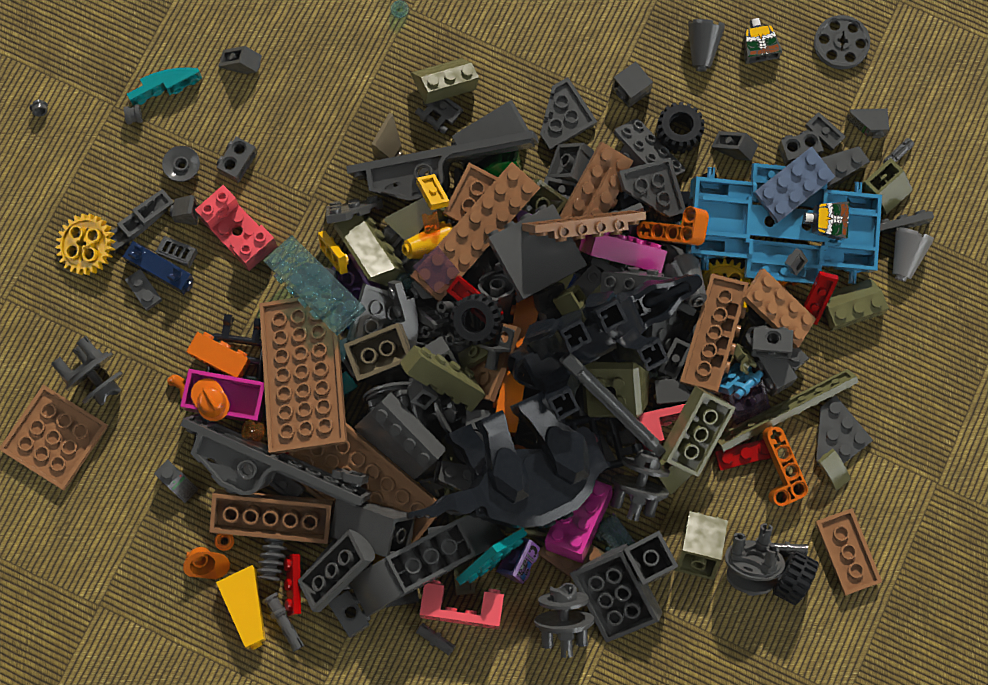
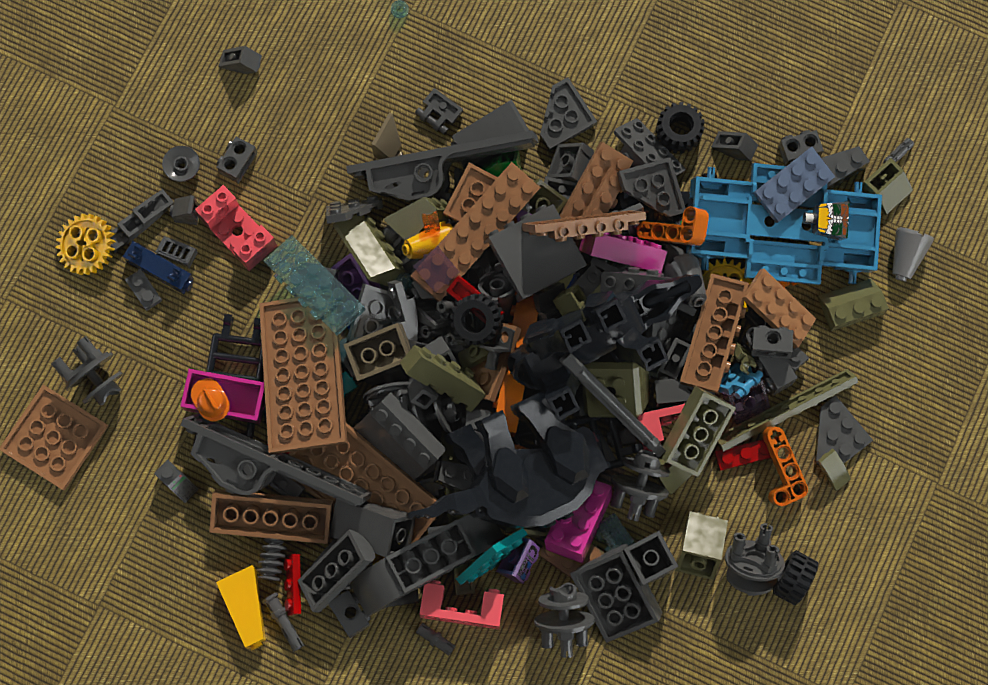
(38, 108): dark grey plate -> none
(133, 114): dark grey wheel -> none
(171, 80): teal slope -> none
(177, 381): orange arm -> none
(205, 564): orange piece -> none
(218, 355): orange brick -> none
(220, 546): orange plate -> none
(253, 430): clear orange wheel -> none
(333, 252): yellow plate -> none
(353, 477): dark grey plate -> none
(432, 192): yellow plate -> none
(445, 80): olive slope -> none
(632, 84): dark grey head -> none
(704, 42): dark grey cone -> none
(760, 43): torso -> none
(787, 548): dark grey pin -> none
(796, 261): dark grey plate -> none
(820, 294): red plate -> none
(827, 132): dark grey plate -> none
(848, 38): dark grey wedge -> none
(848, 552): medium nougat plate -> none
(870, 121): dark grey slope -> none
(919, 218): dark grey tile -> none

